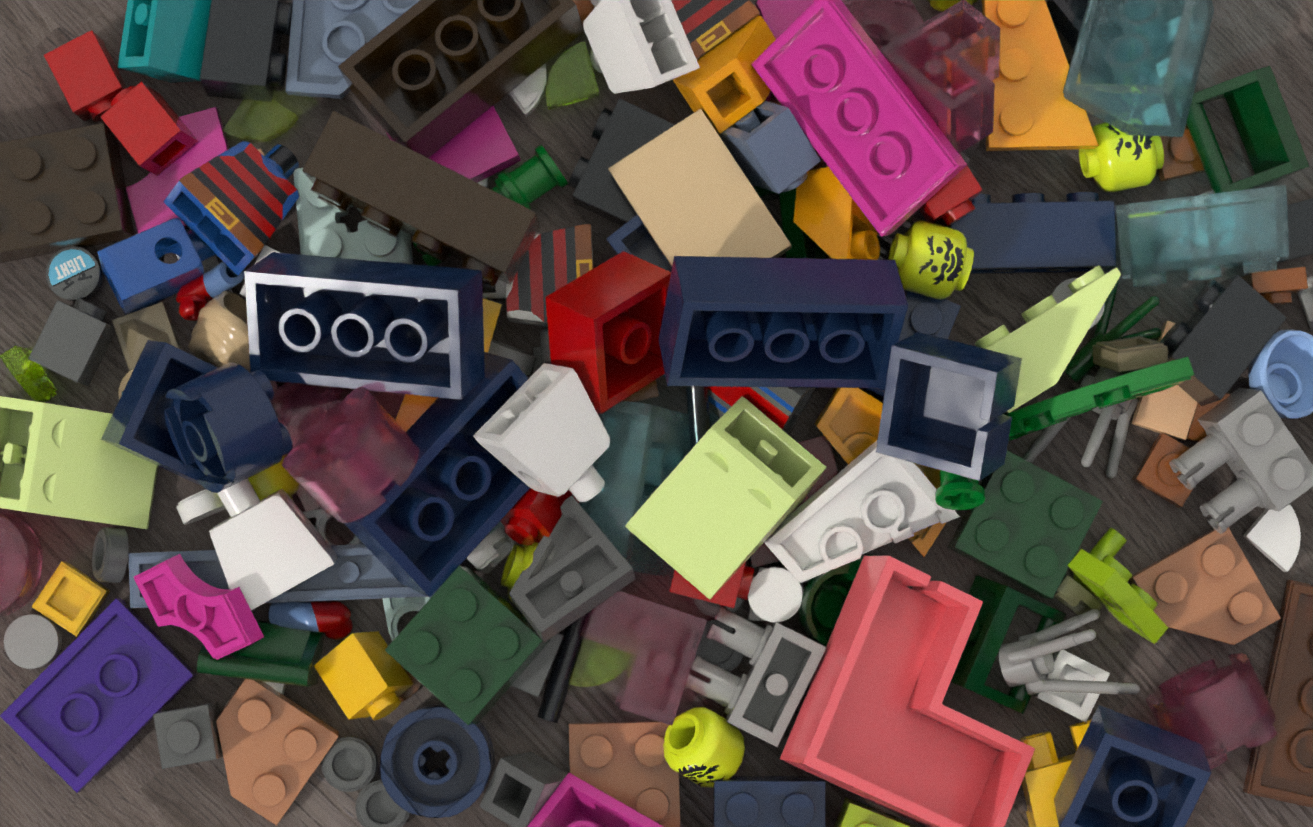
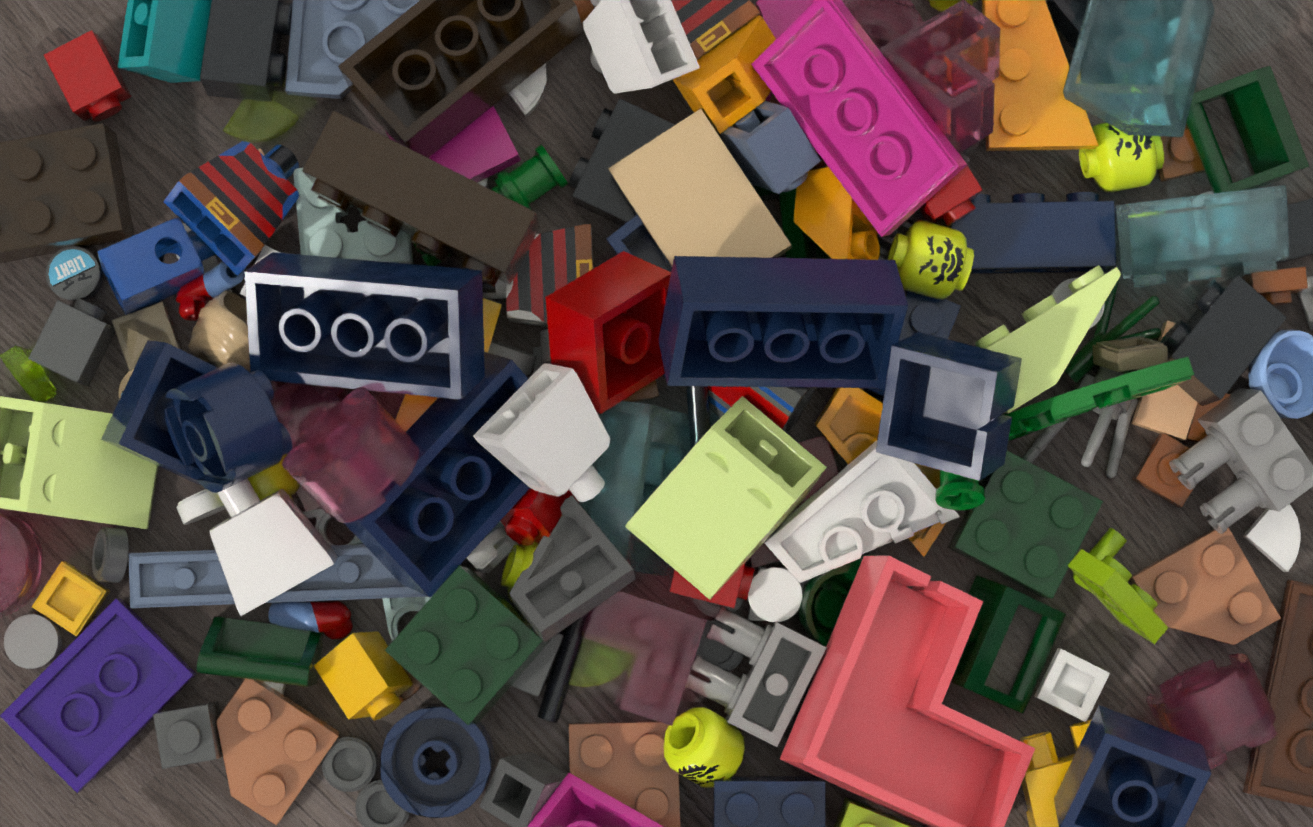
(148, 127): red brick -> none
(149, 193): dark pink tile -> none
(211, 614): dark pink tile -> none
(571, 78): clear neon green tile -> none
(1032, 658): light grey plant -> none
(1076, 596): olive tile -> none

